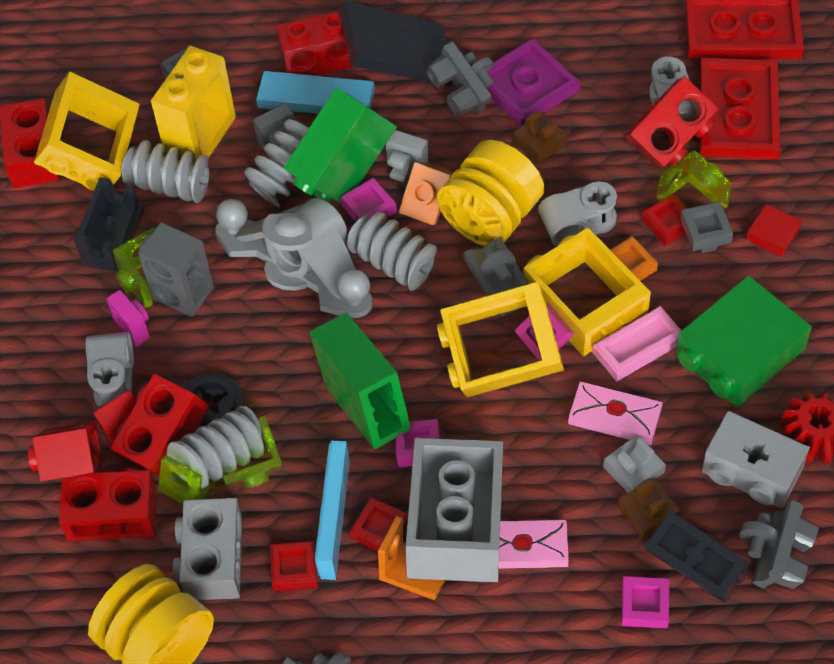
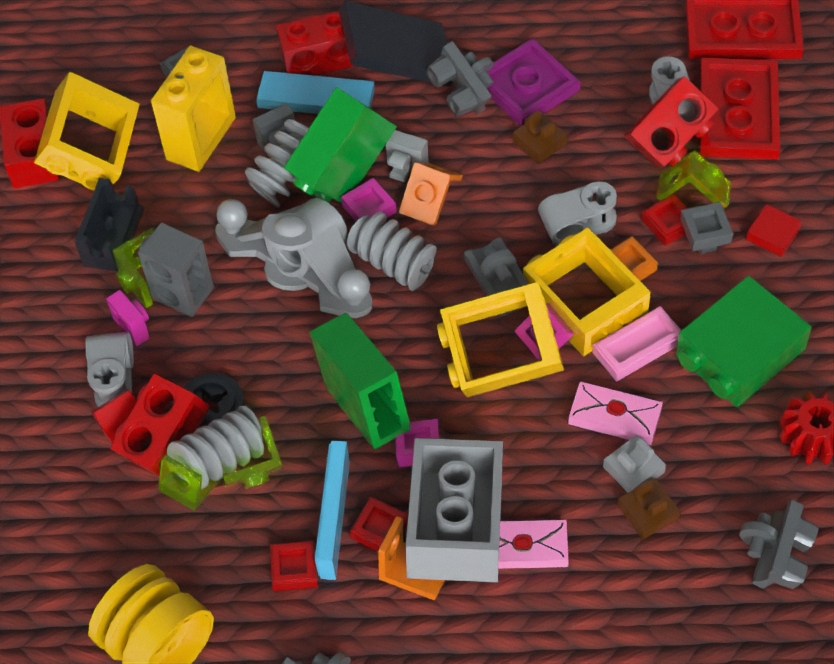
(66, 451): brick -> none
(107, 514): red brick -> none
(166, 173): light grey piece -> none
(215, 548): light grey brick -> none
(490, 192): yellow wheel -> none
(645, 602): dark pink plate -> none
(697, 556): black hinge -> none
(775, 457): light grey brick -> none

